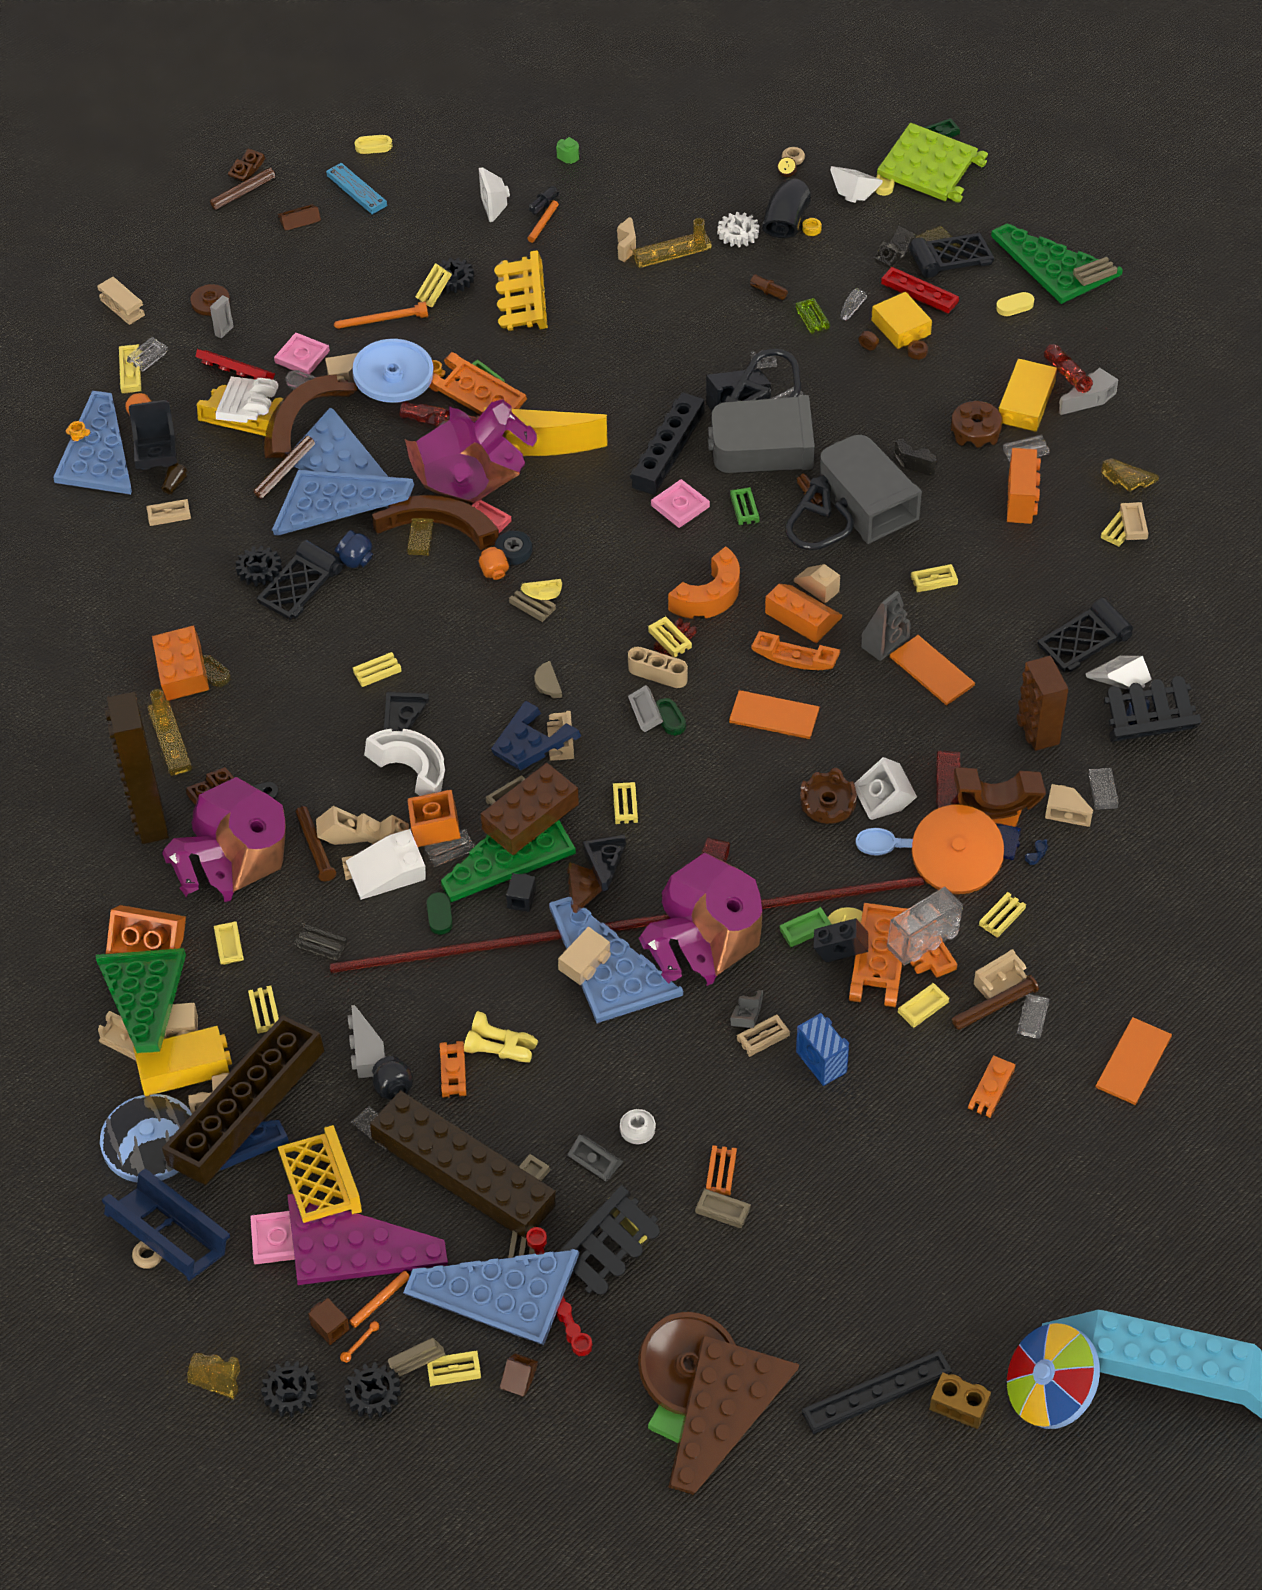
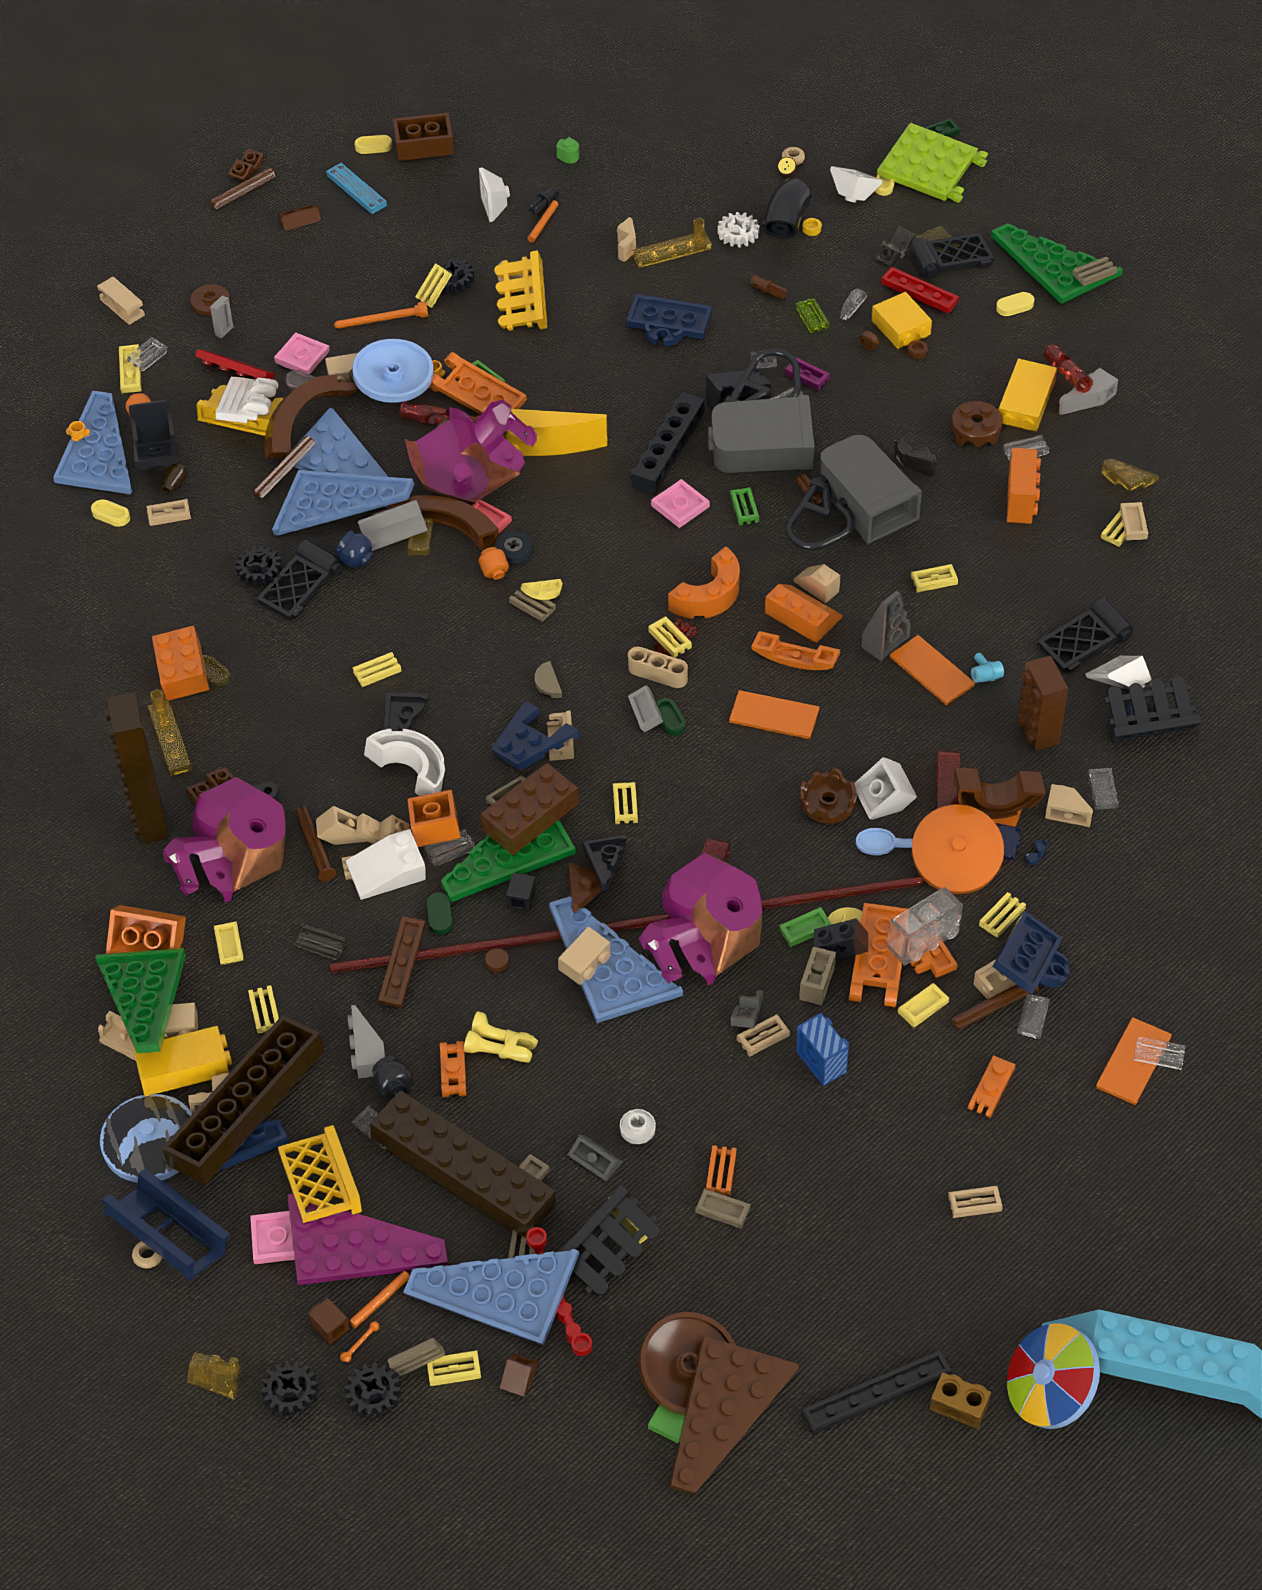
(110, 513): none -> light yellow tile
(393, 525): none -> light grey panel
(401, 962): none -> reddish brown plate
(423, 136): none -> reddish brown brick
(497, 960): none -> reddish brown tile
(668, 319): none -> dark blue plate
(806, 374): none -> magenta tile
(817, 976): none -> dark tan brick
(975, 1205): none -> tan tile
(986, 670): none -> medium azure piece
(1032, 956): none -> dark blue plate
(1159, 1056): none -> clear tile

